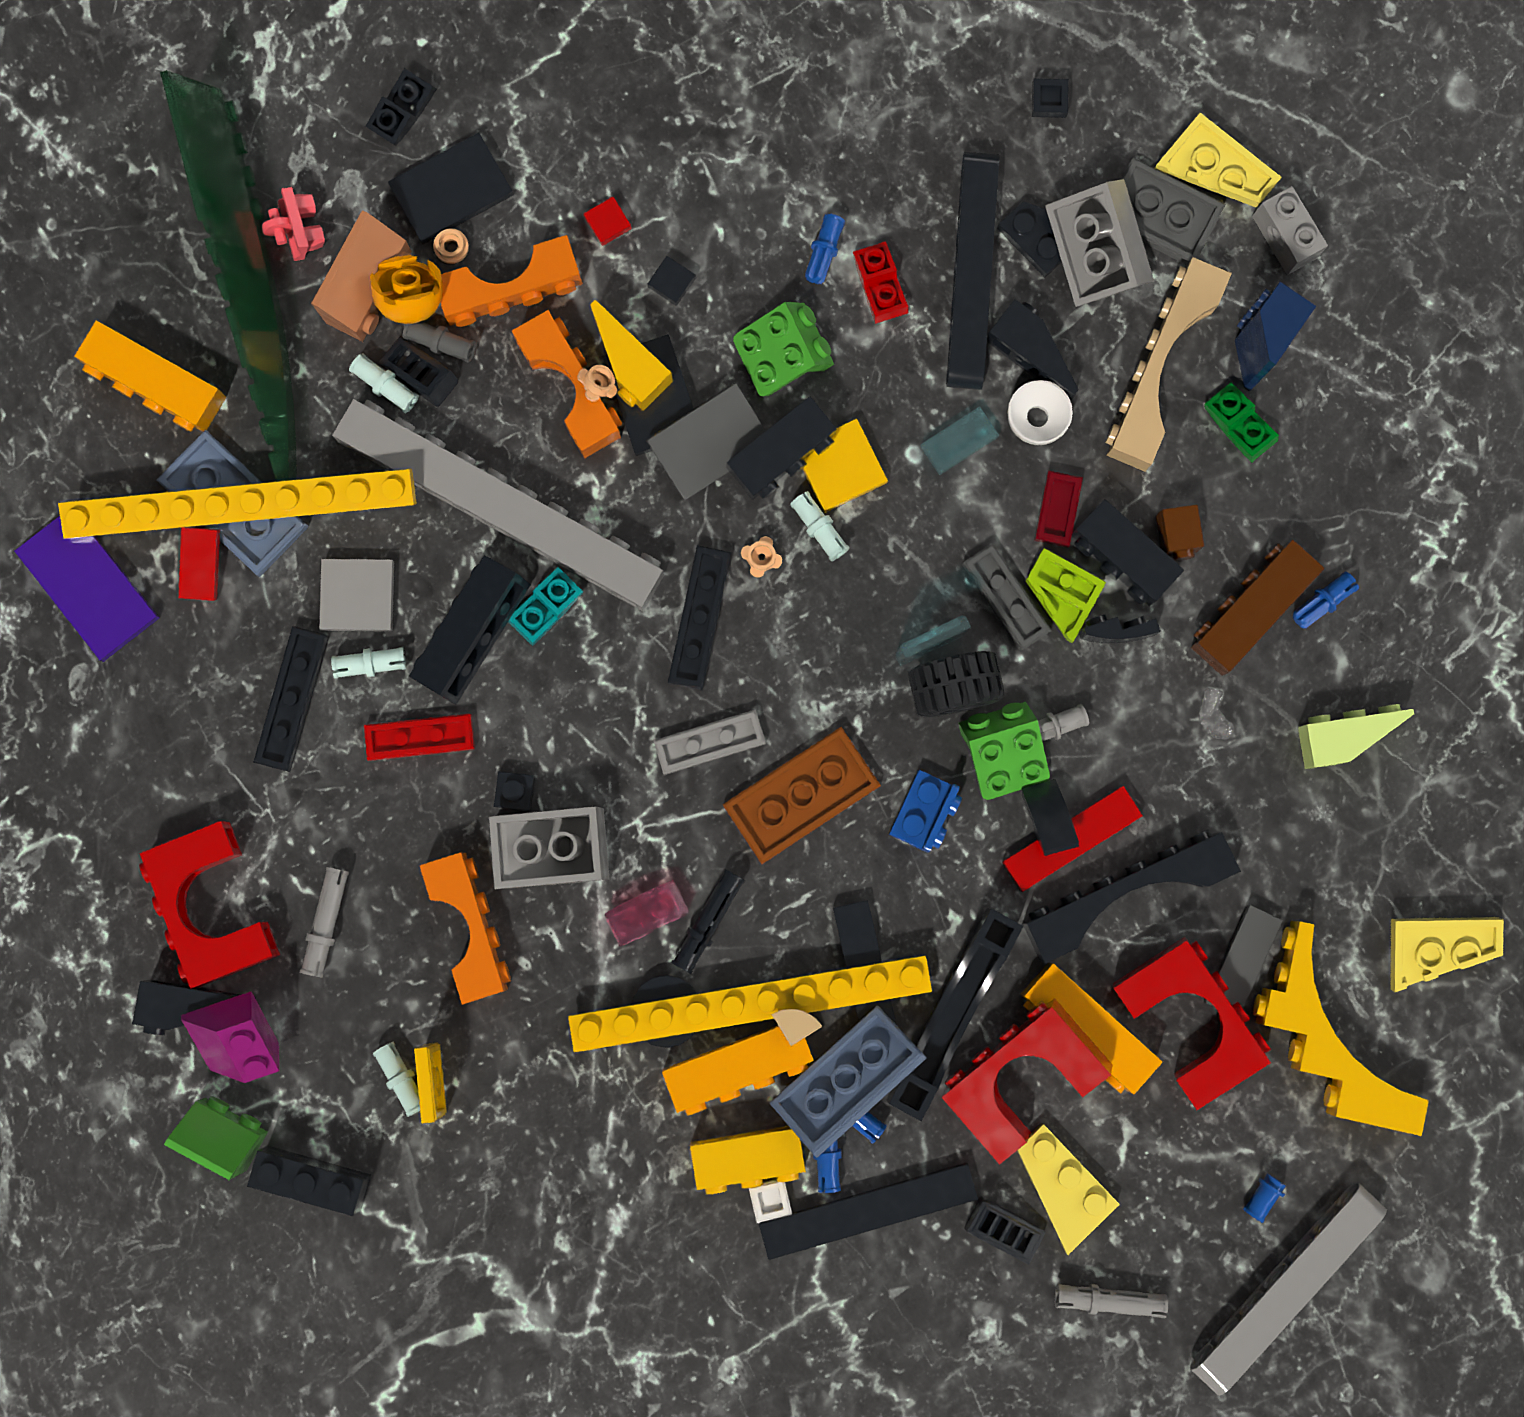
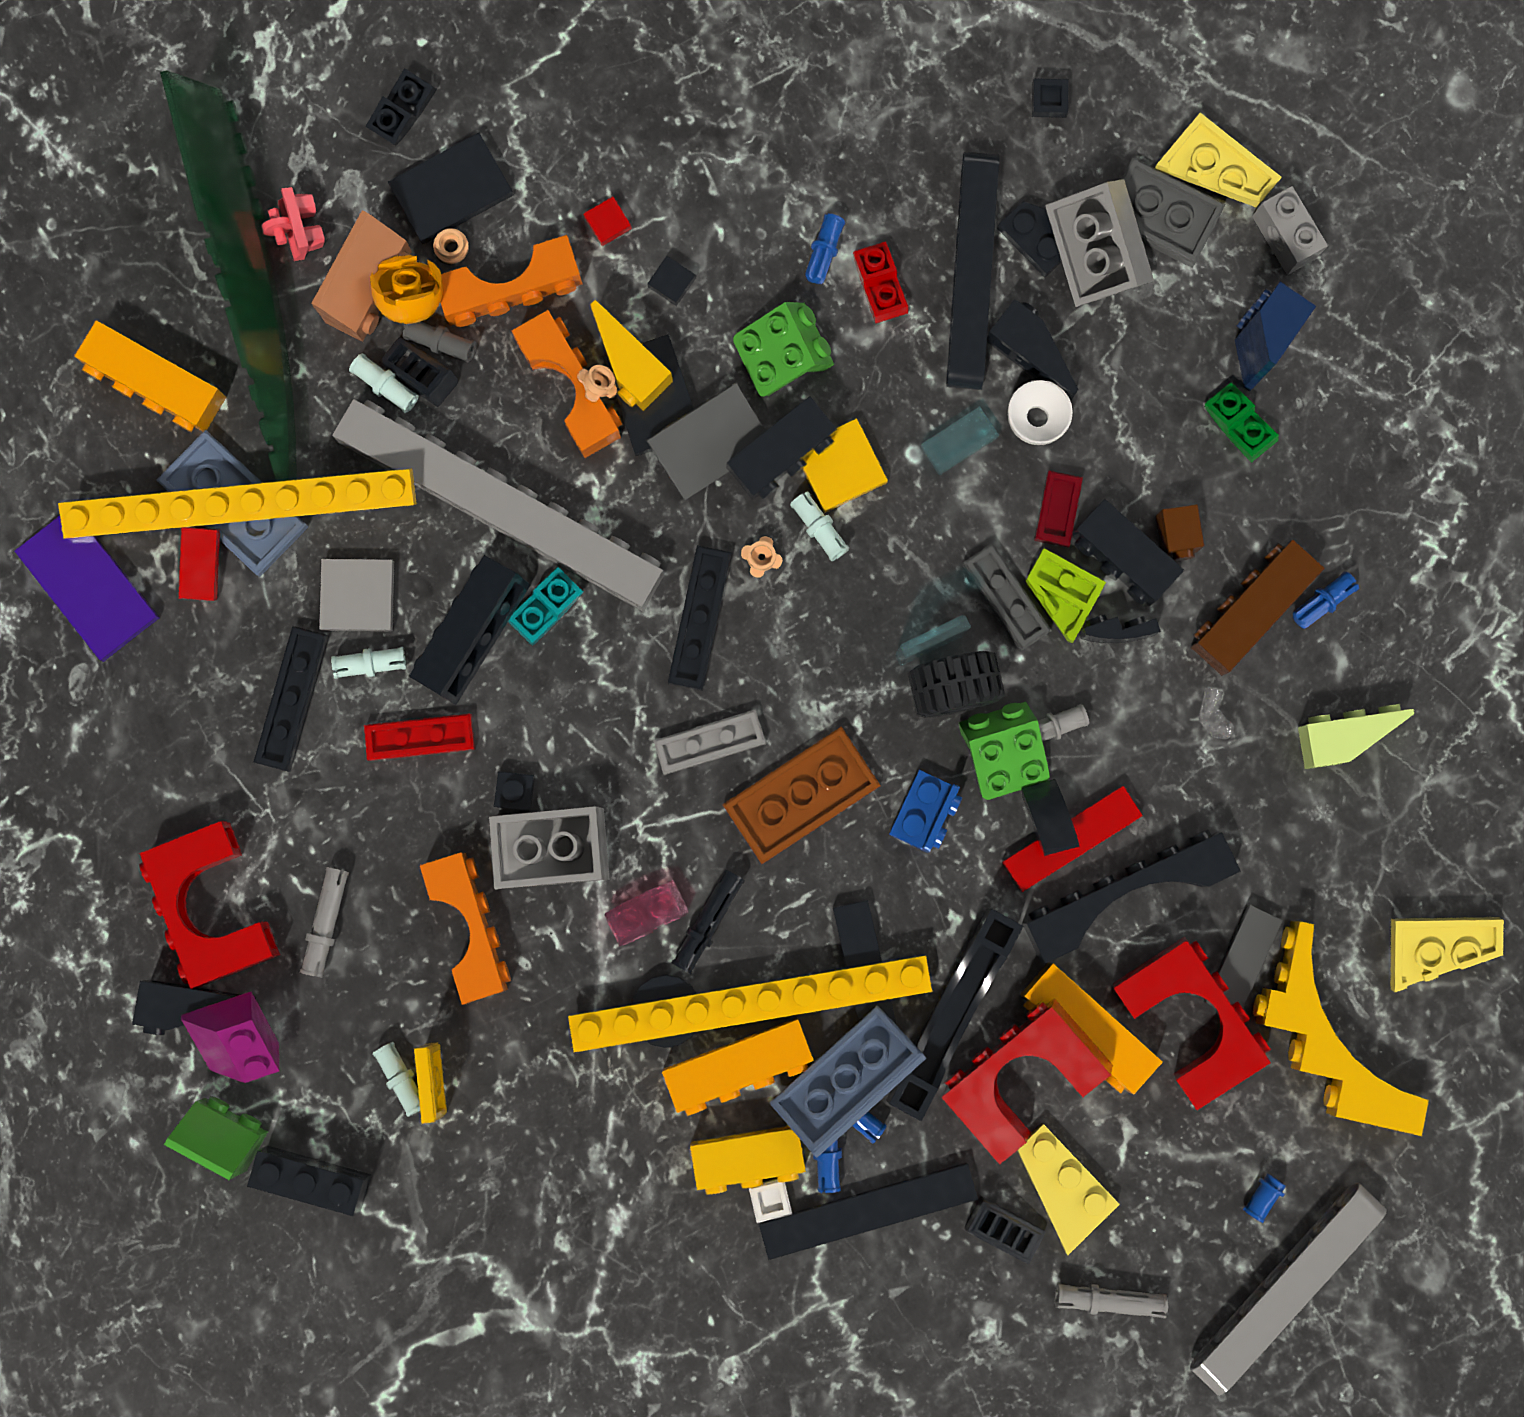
(796, 1024): tan tile -> none
(1141, 427): tan arch -> none

